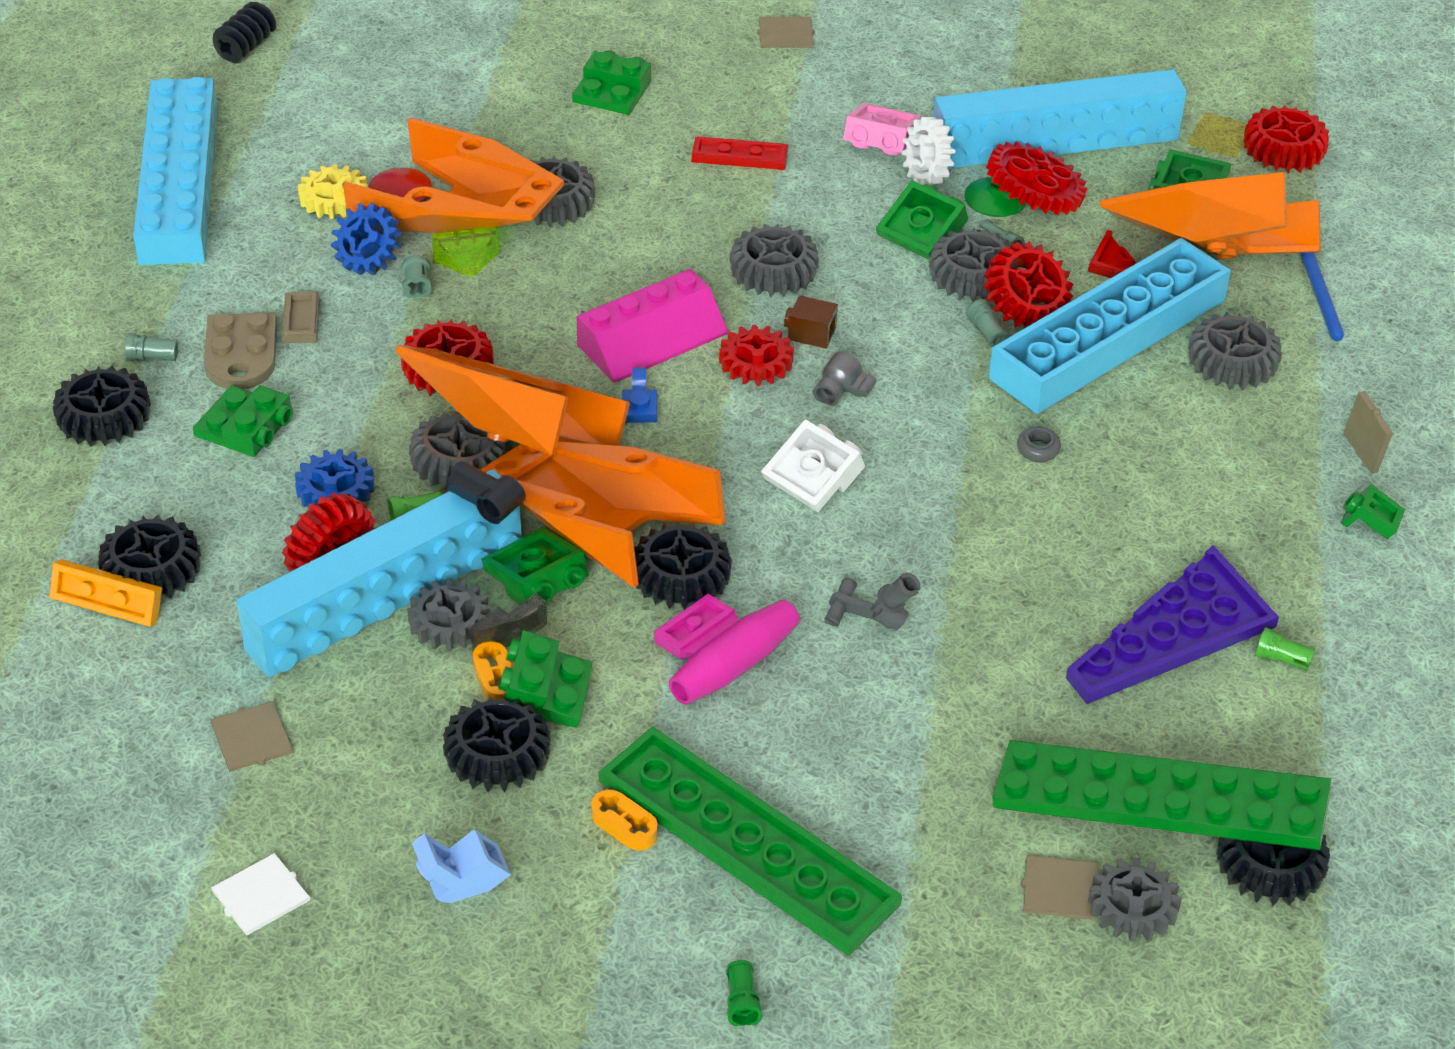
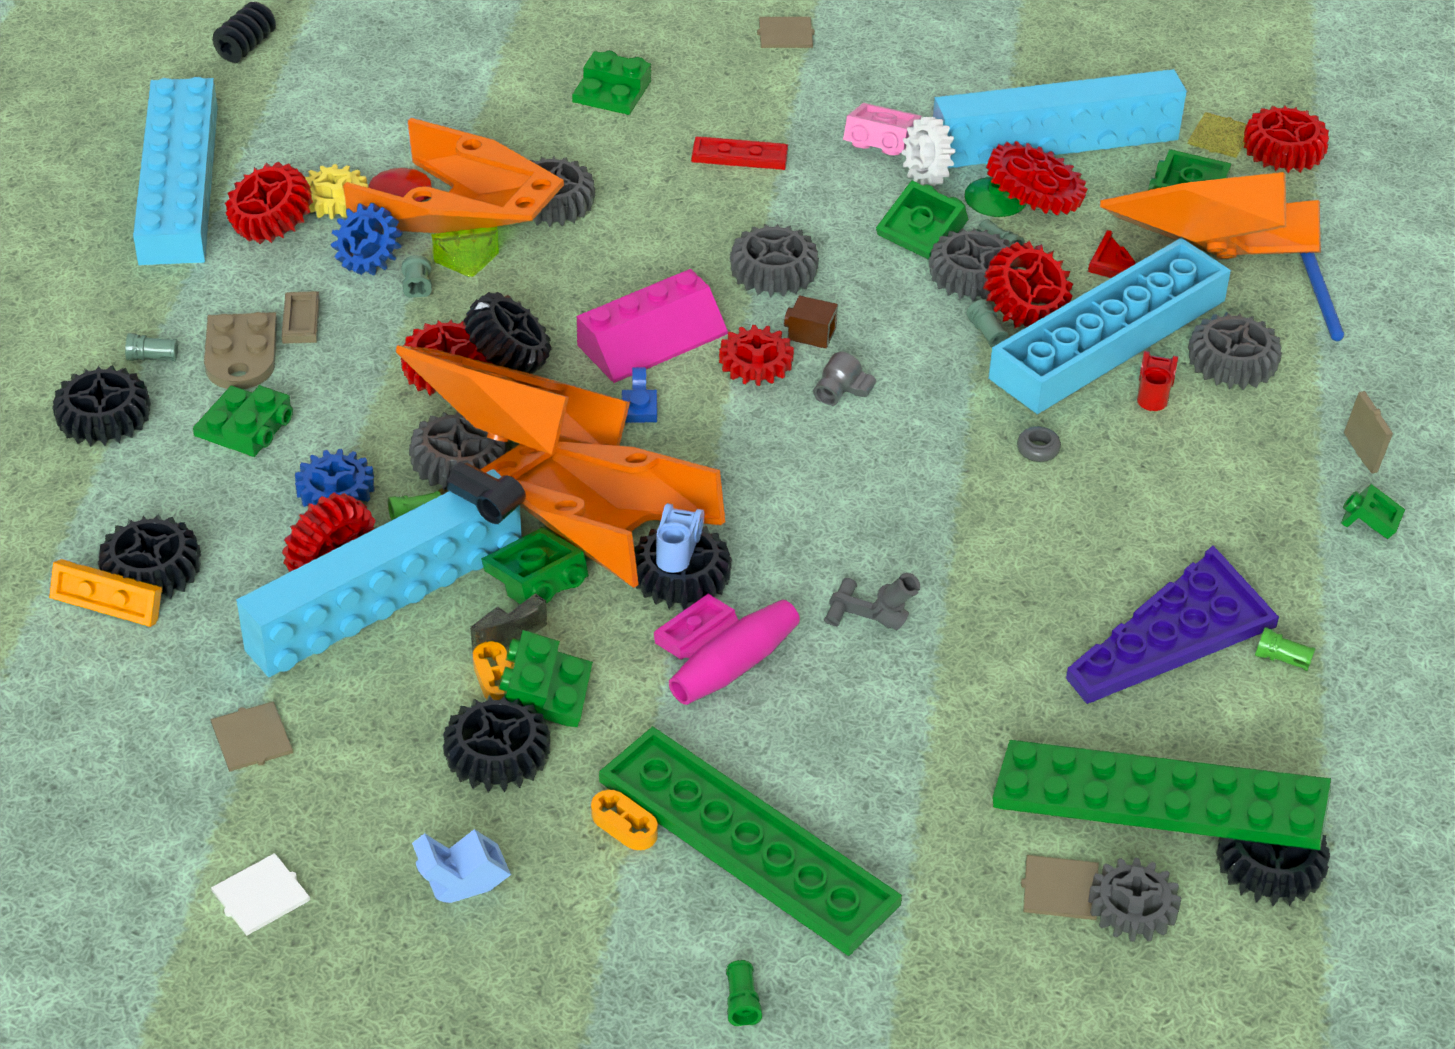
(269, 202): none -> red gear
(446, 613): dark grey gear -> none
(507, 333): none -> black gear
(677, 537): none -> light blue piece
(814, 465): white plate -> none
(1155, 380): none -> red piece

